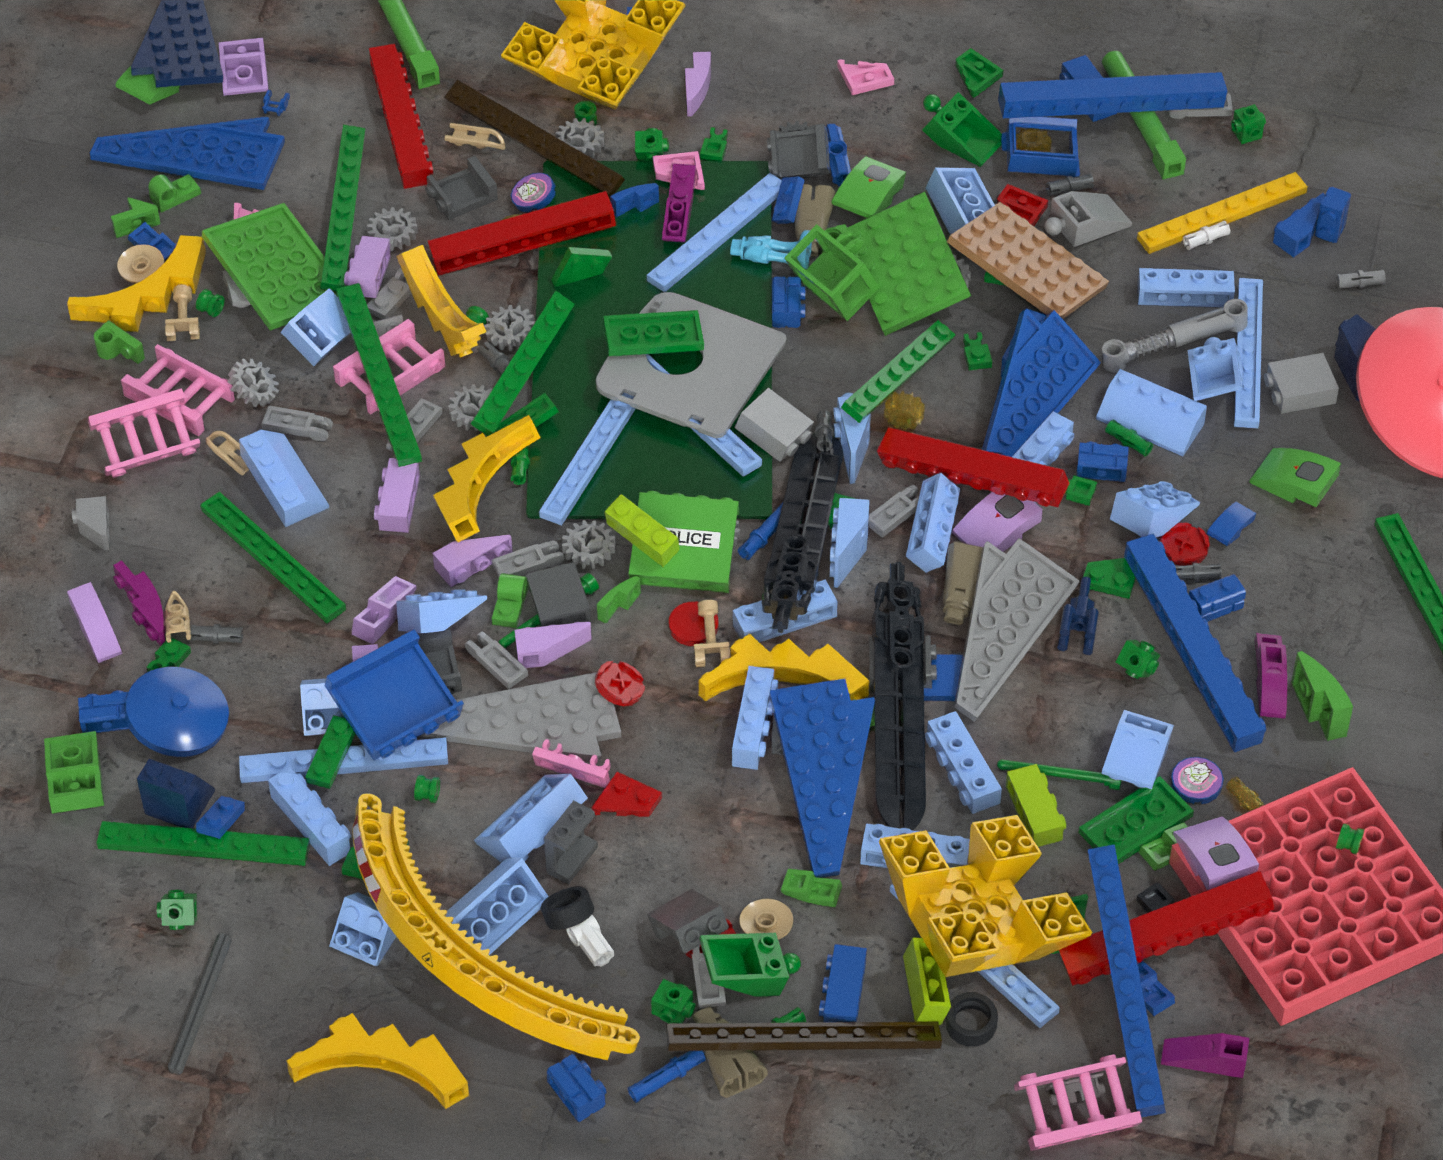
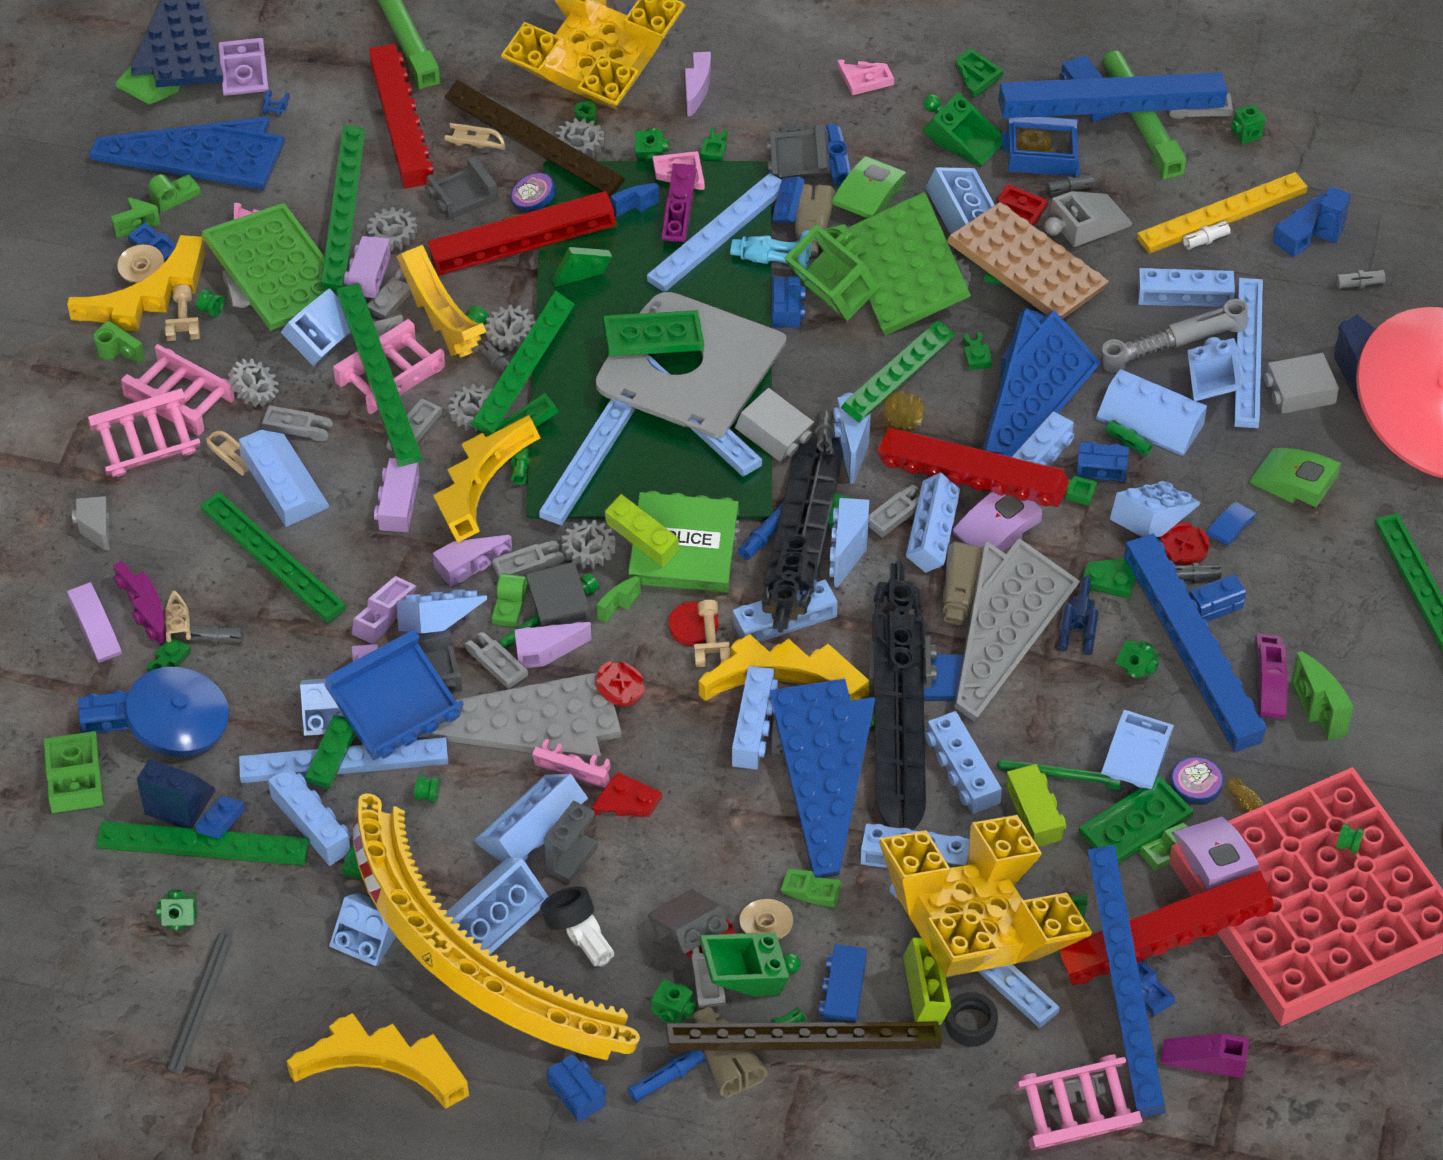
(1154, 898): black plate -> none

